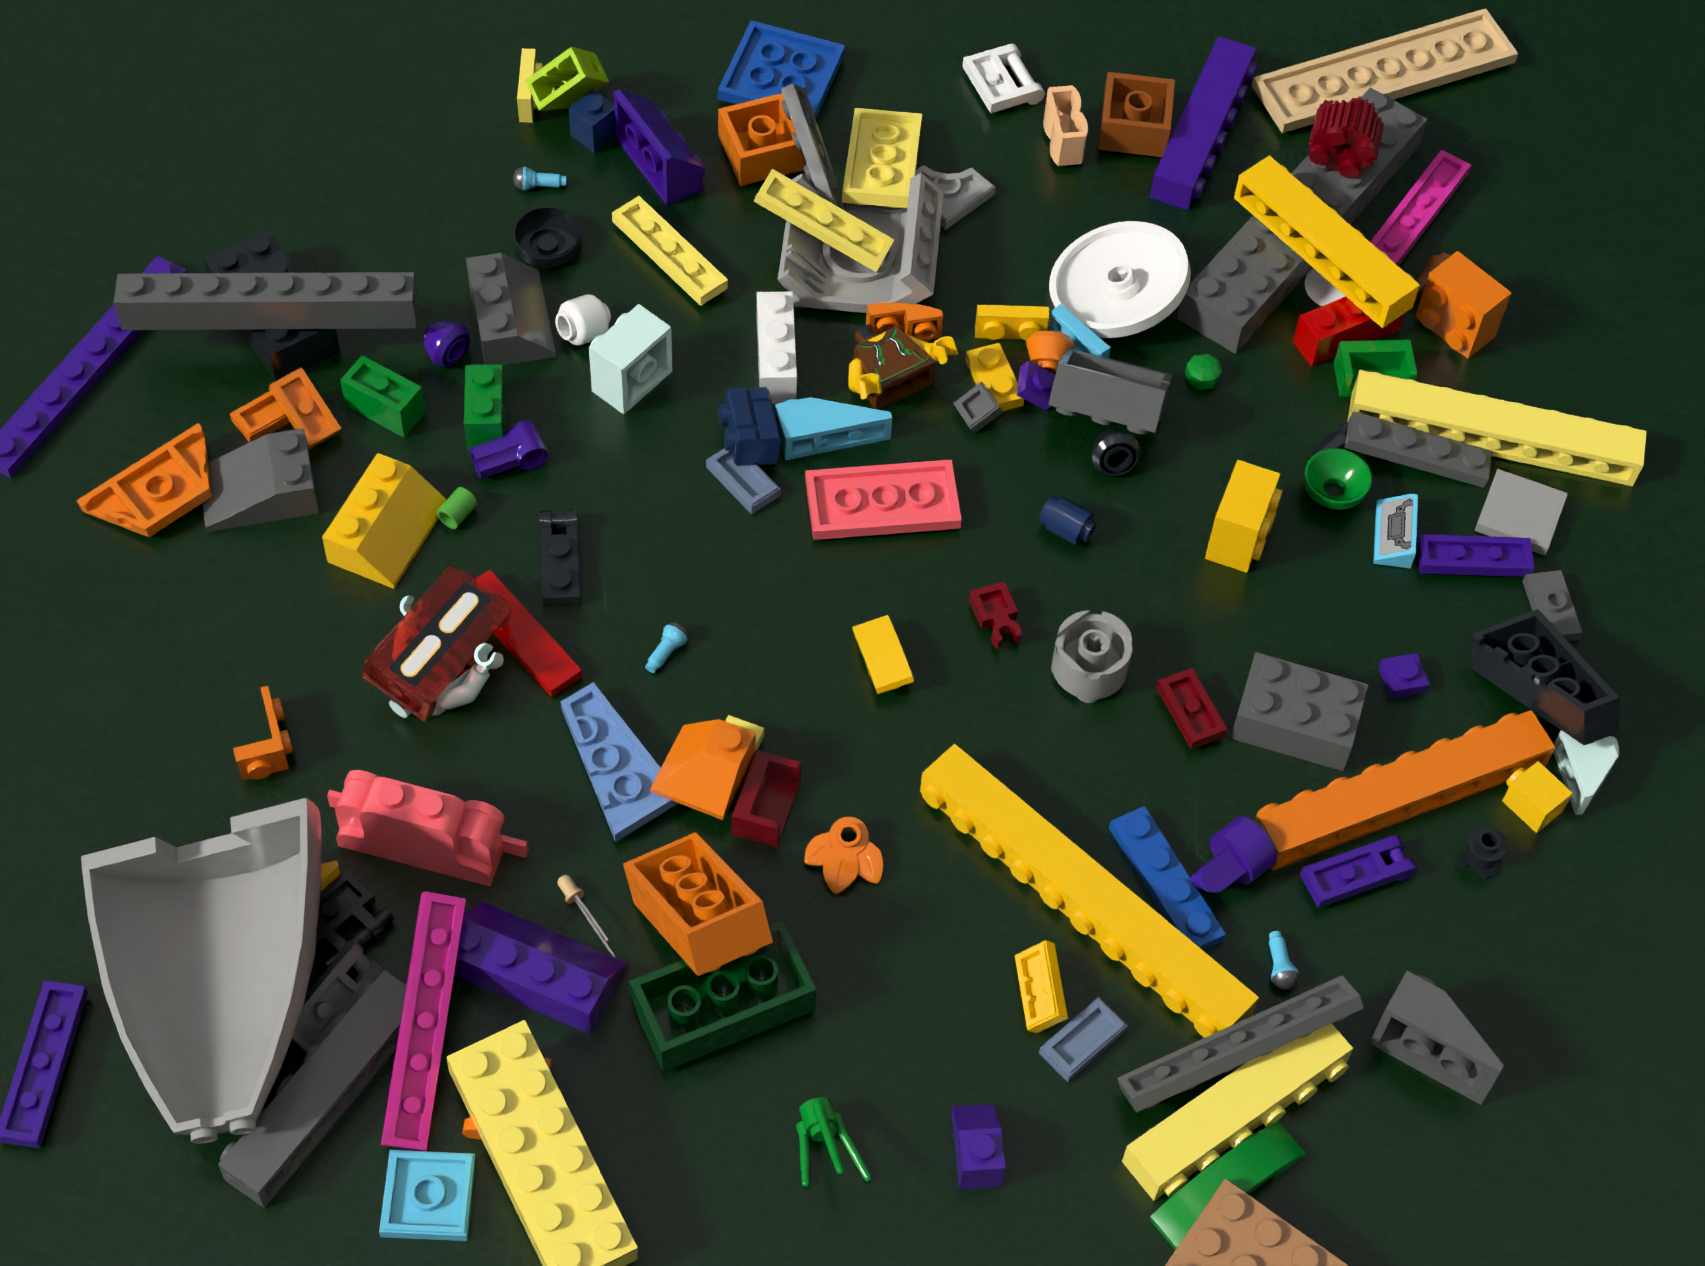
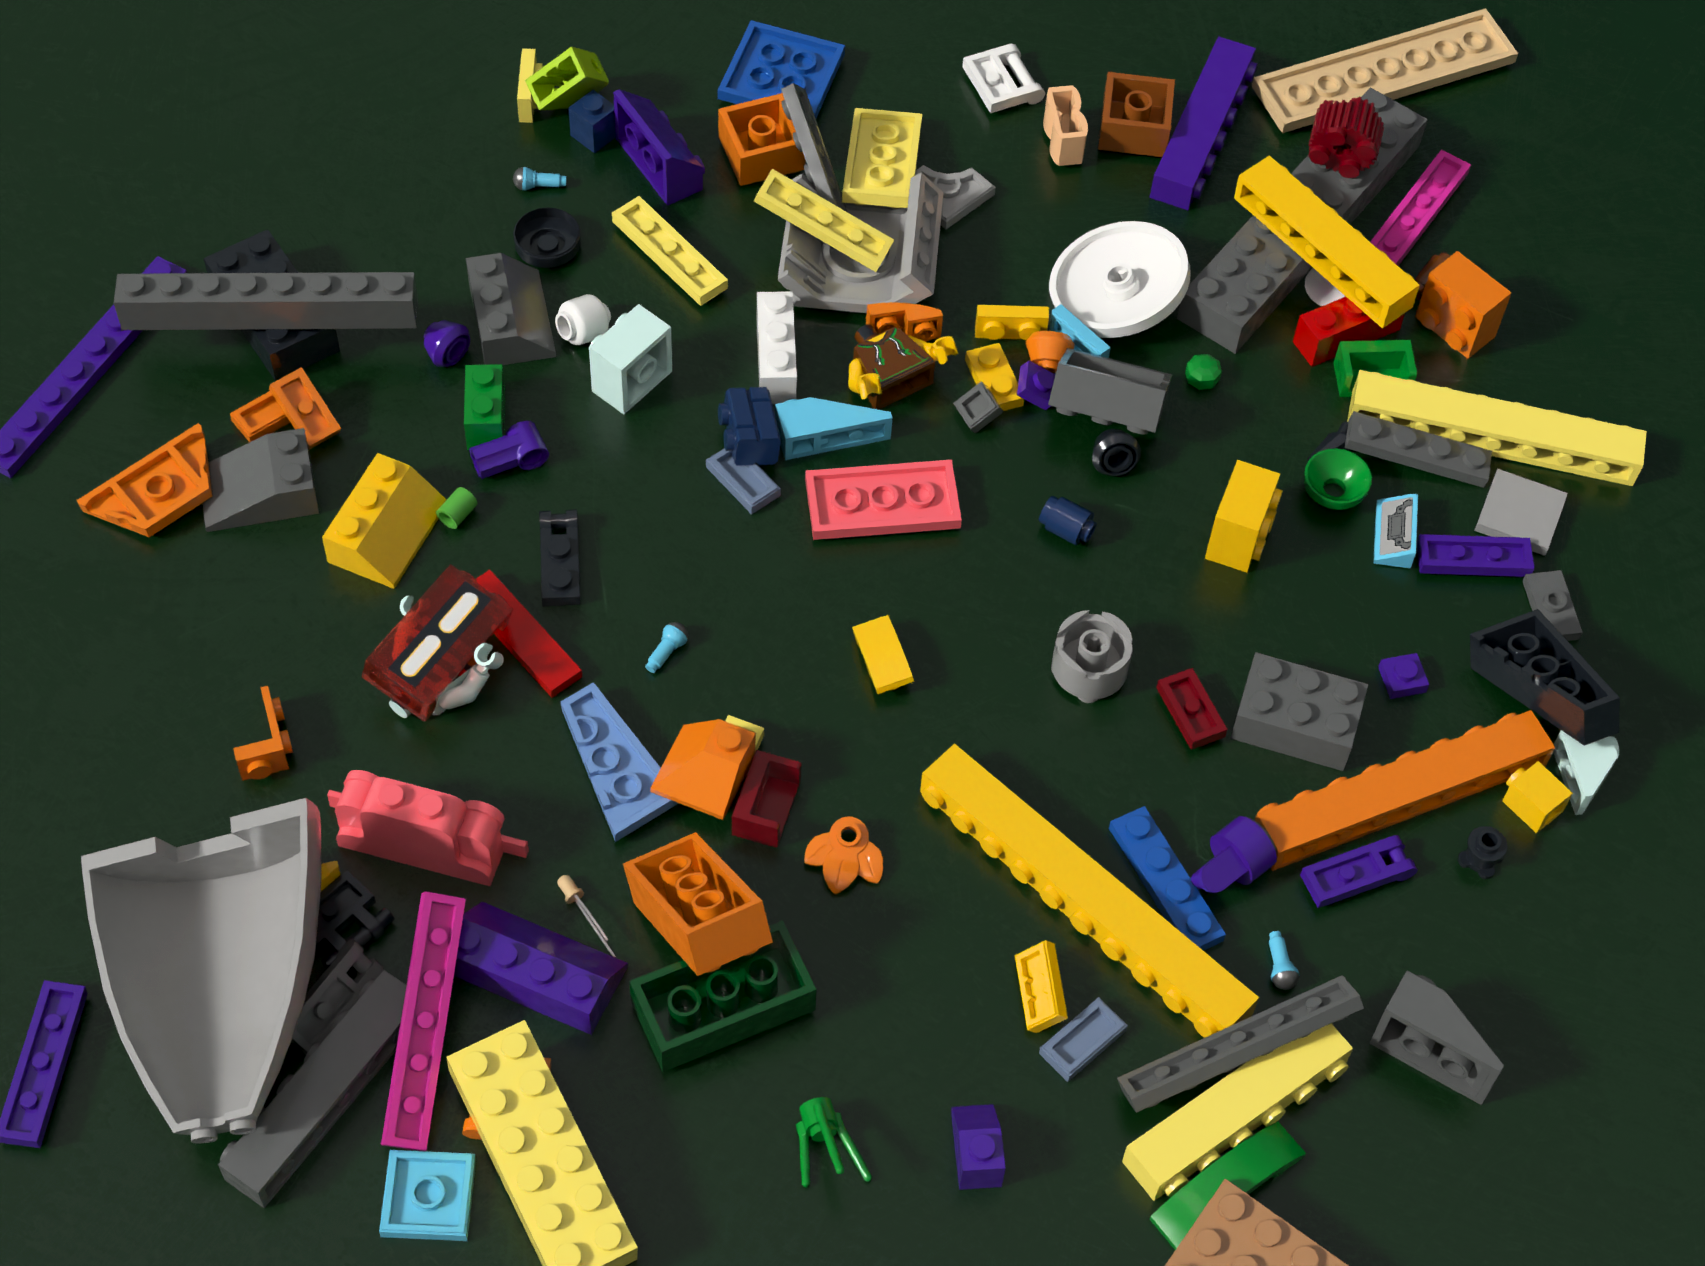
(383, 396): green panel -> none
(996, 609): dark red plate -> none

